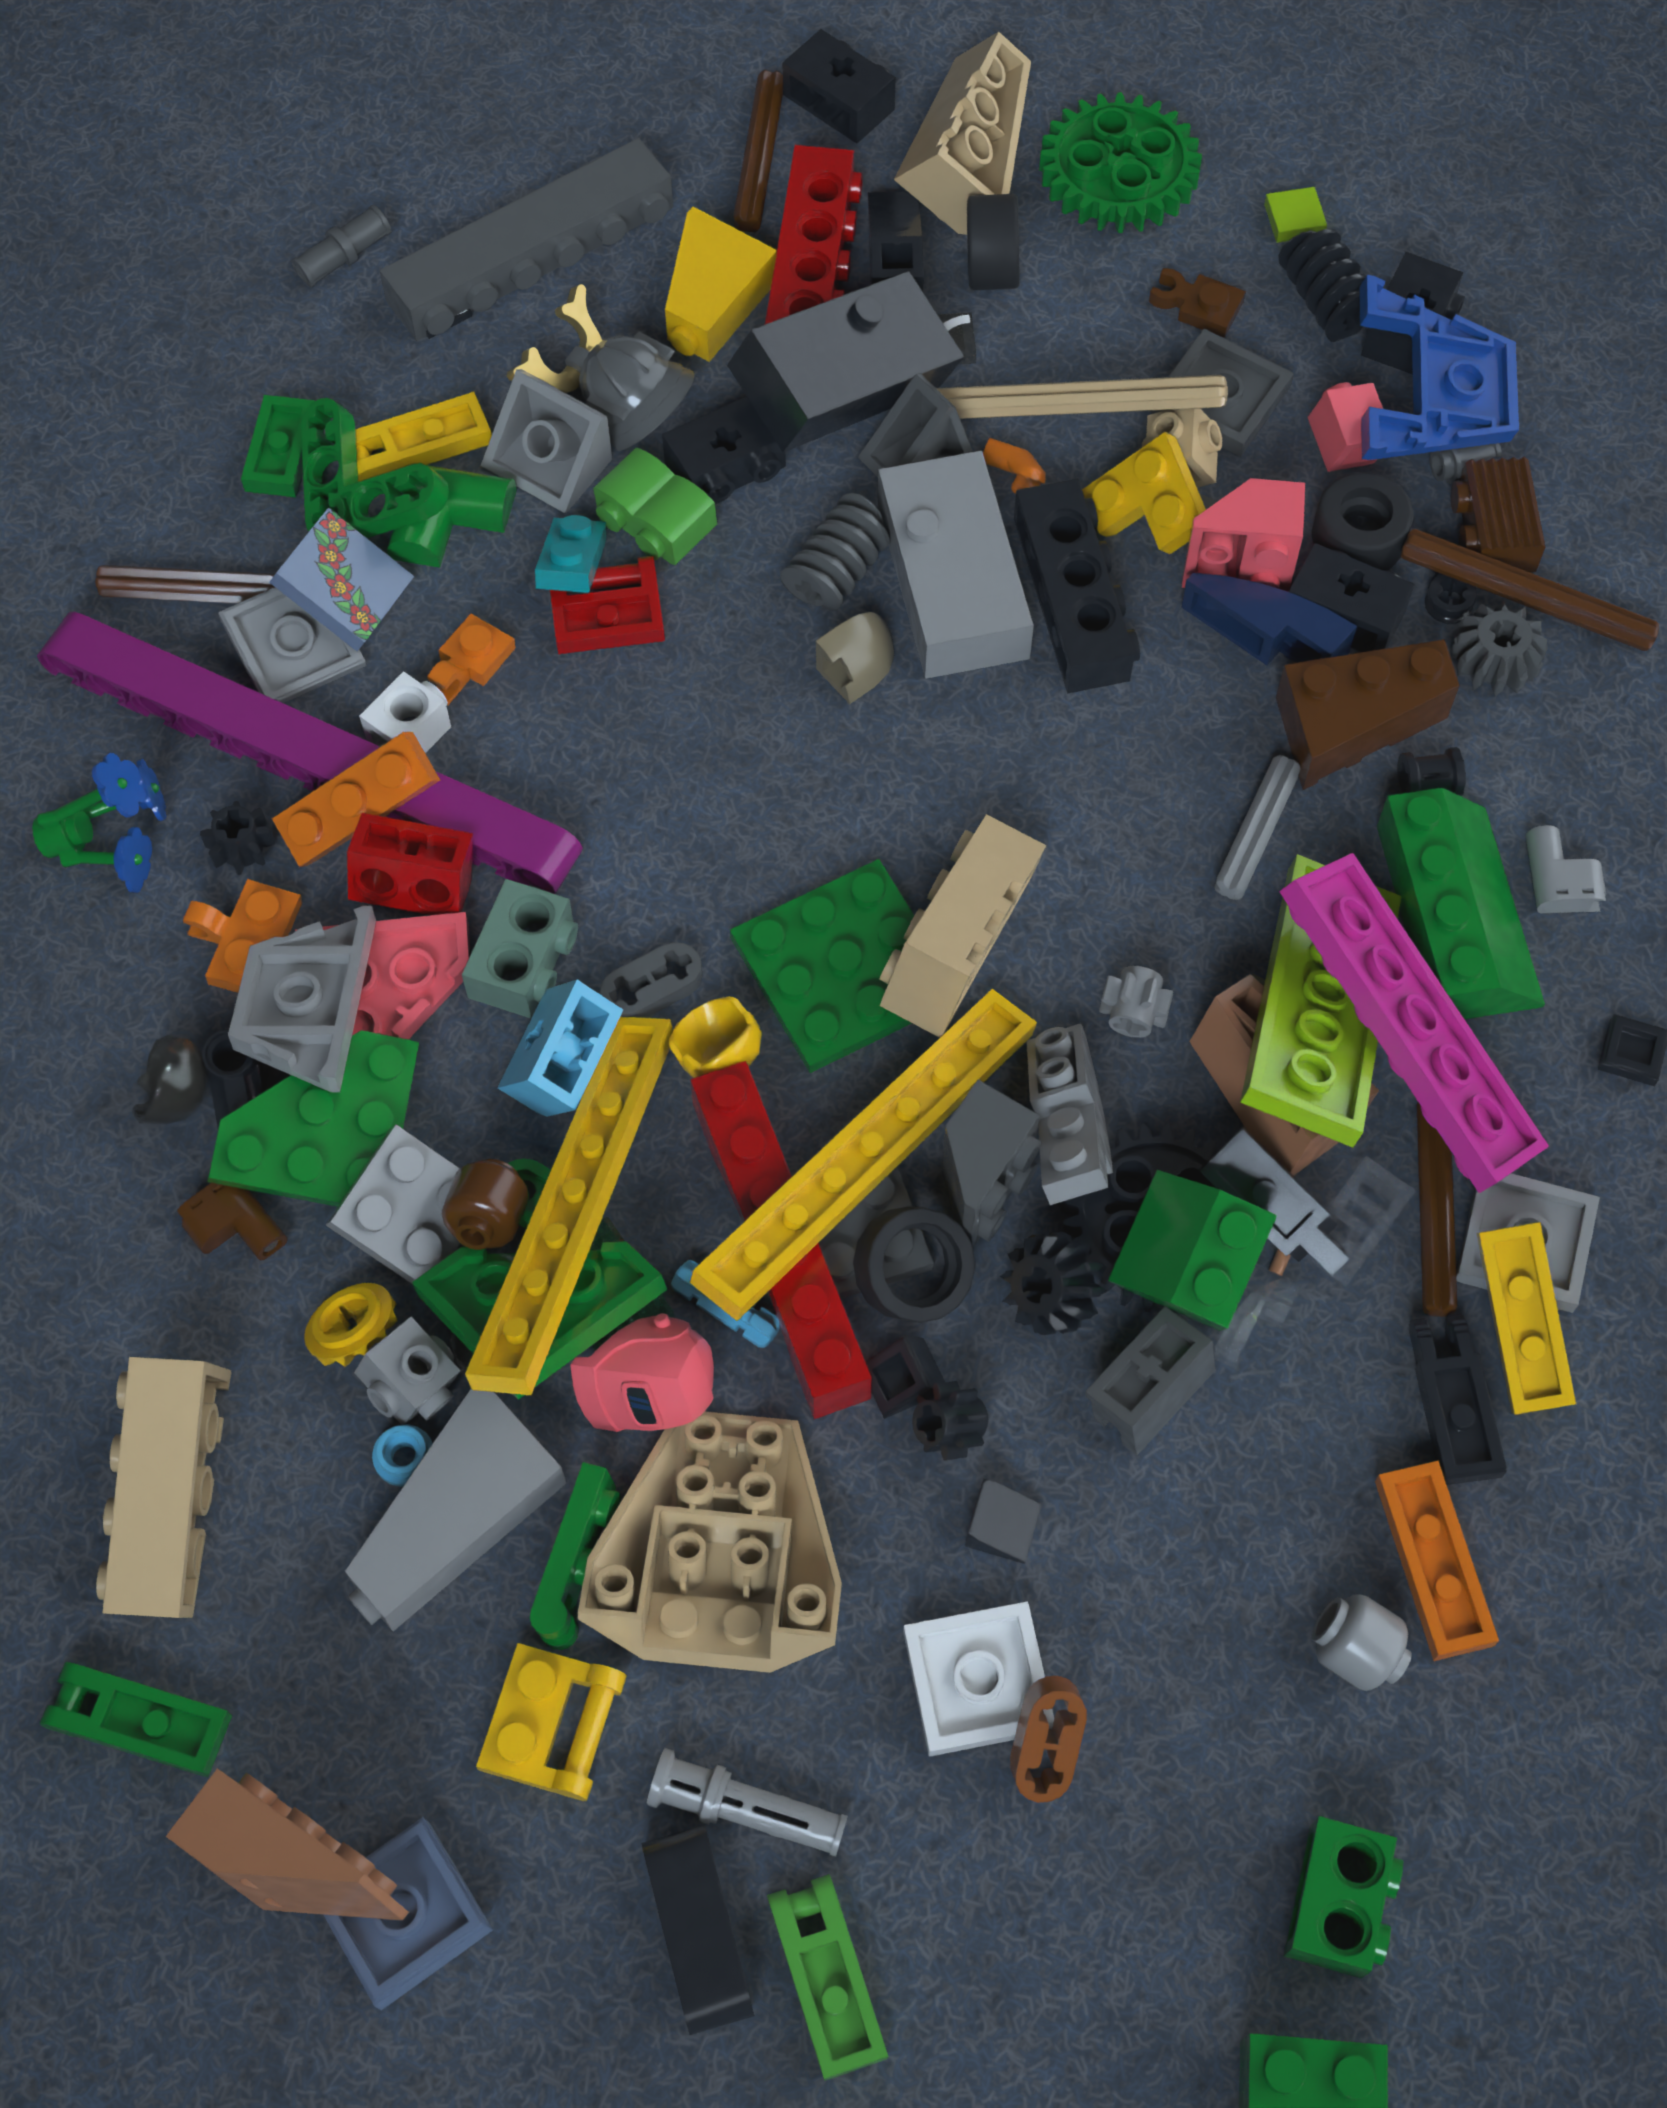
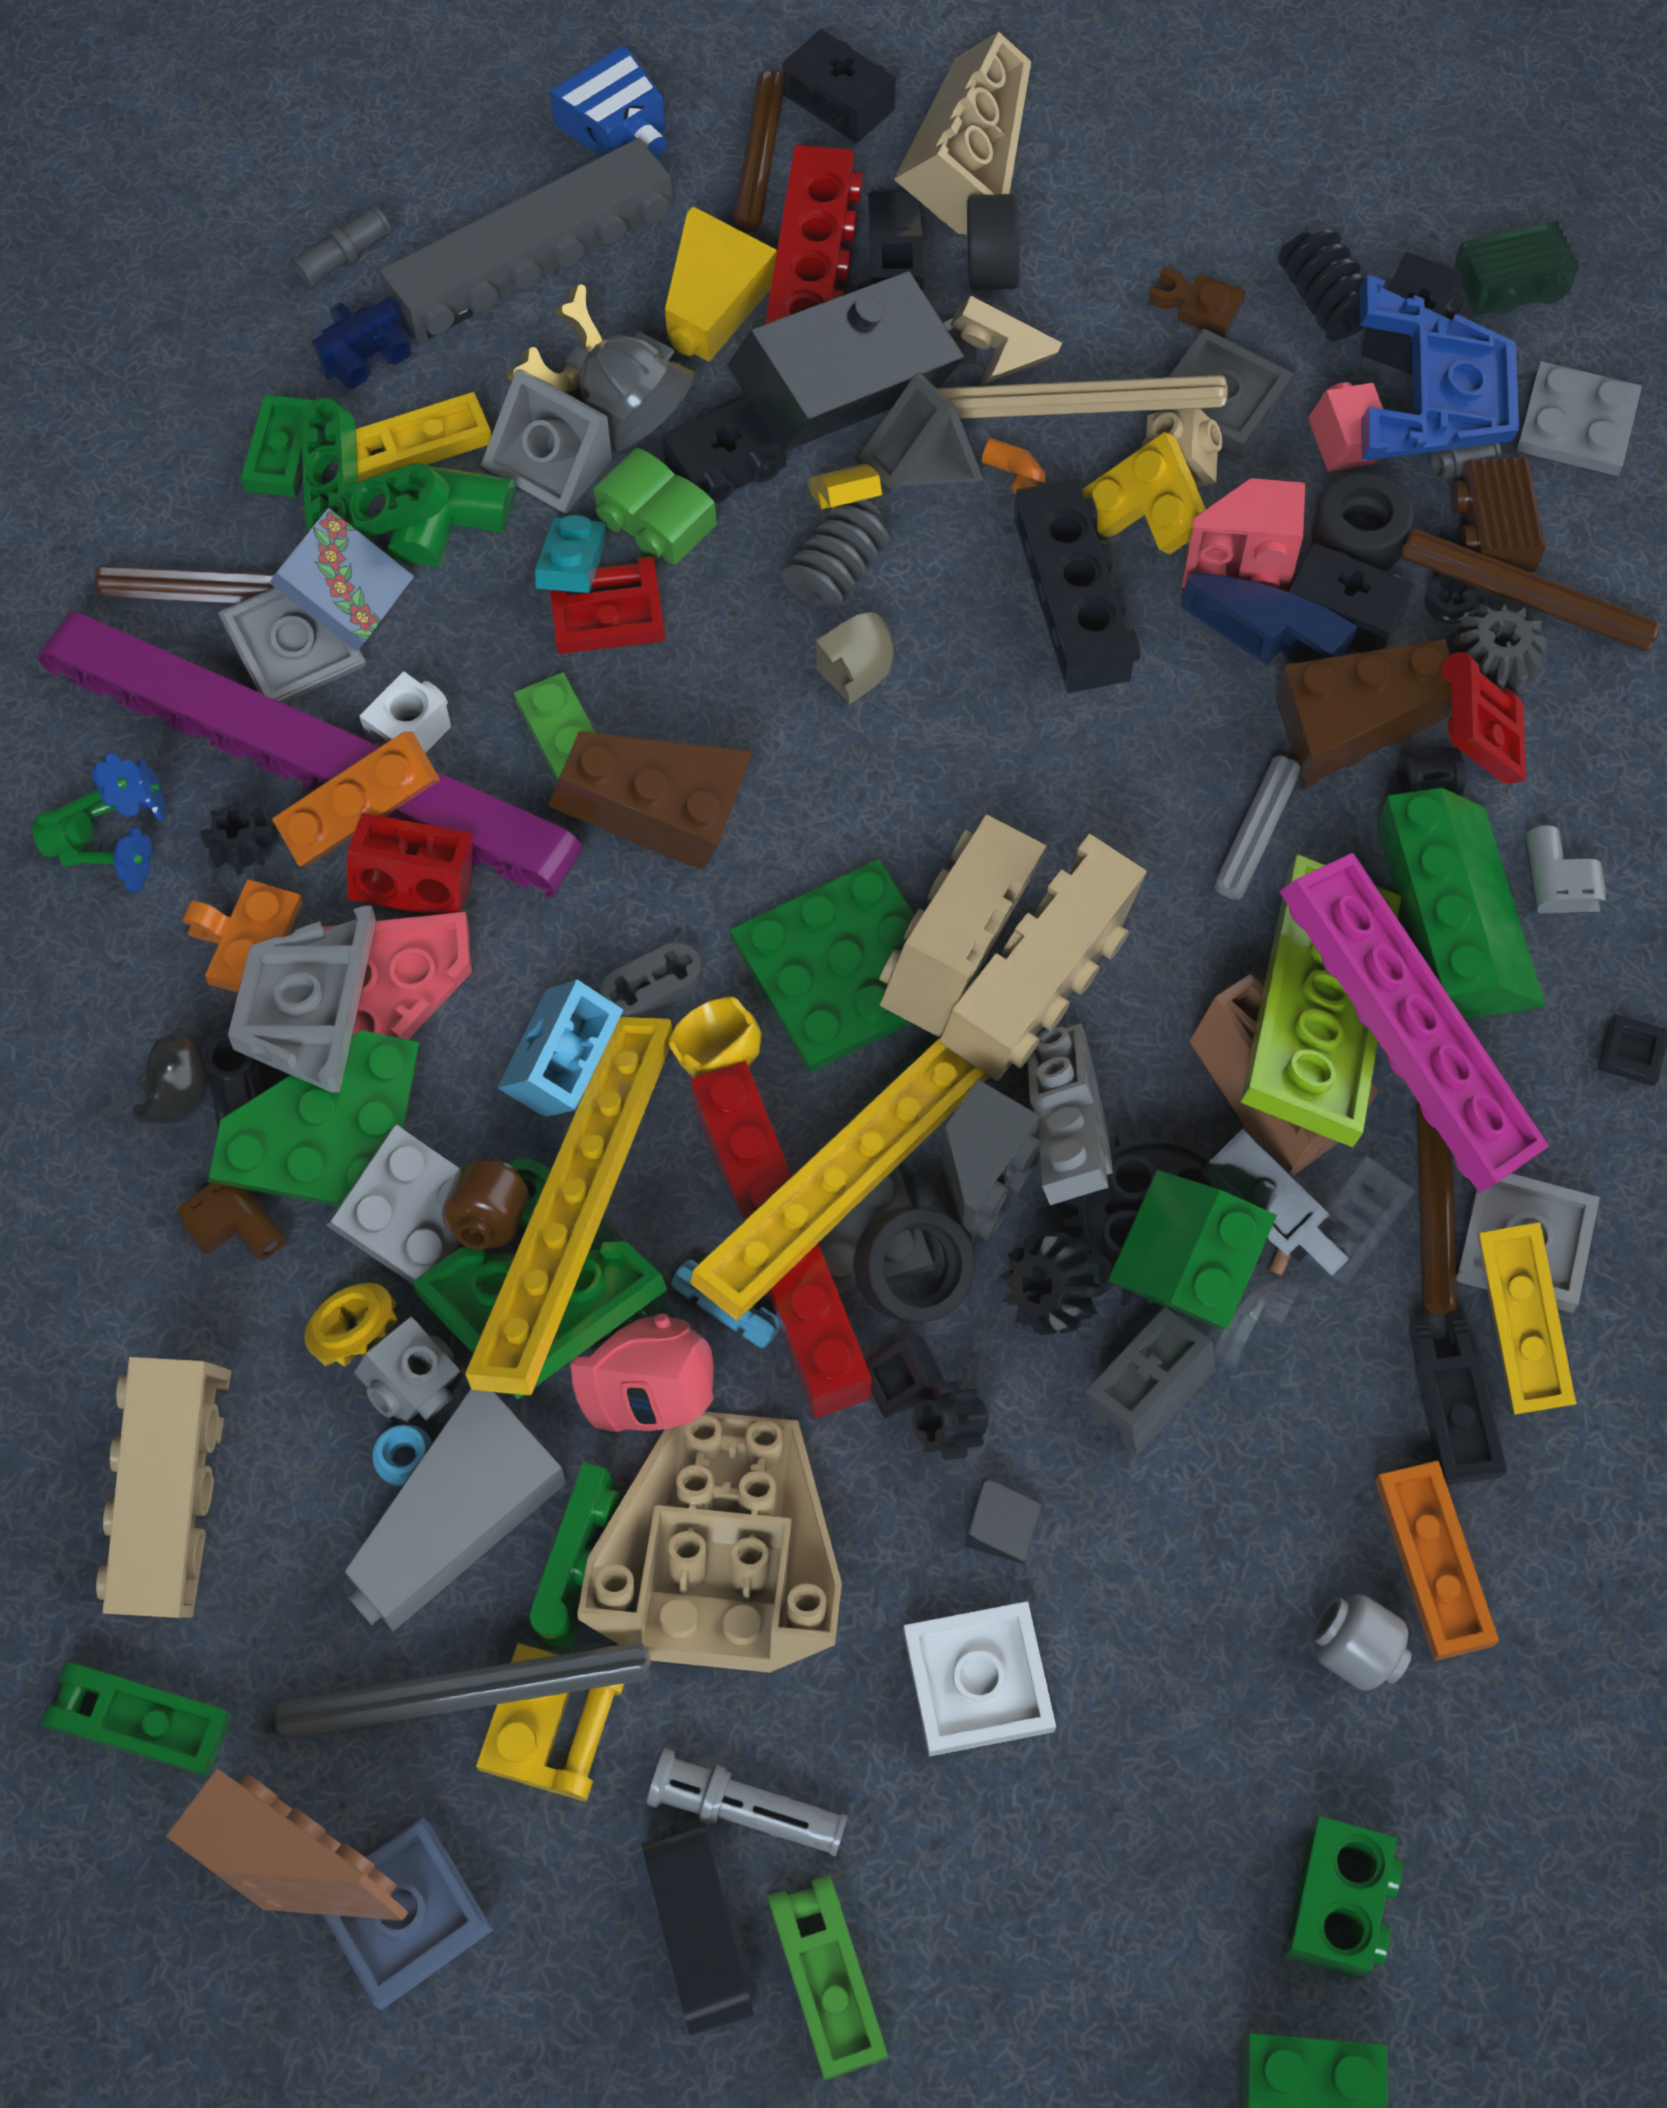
(358, 336): none -> clear blue hips
(463, 1690): none -> dark grey axle
(470, 653): orange plate -> none
(507, 947): sand green brick -> none
(553, 718): none -> bright green plate
(611, 105): none -> blue torso
(653, 791): none -> reddish brown wedge
(845, 486): none -> yellow slope
(954, 564): light grey brick -> none
(1014, 342): none -> tan slope
(1046, 961): none -> tan wedge
(1061, 1741): dark orange beam -> none
(1120, 162): green gear -> none
(1136, 1001): light grey gear -> none
(1294, 213): lime tile -> none
(1485, 720): none -> red plate
(1516, 268): none -> clear green brick
(1579, 418): none -> light grey plate

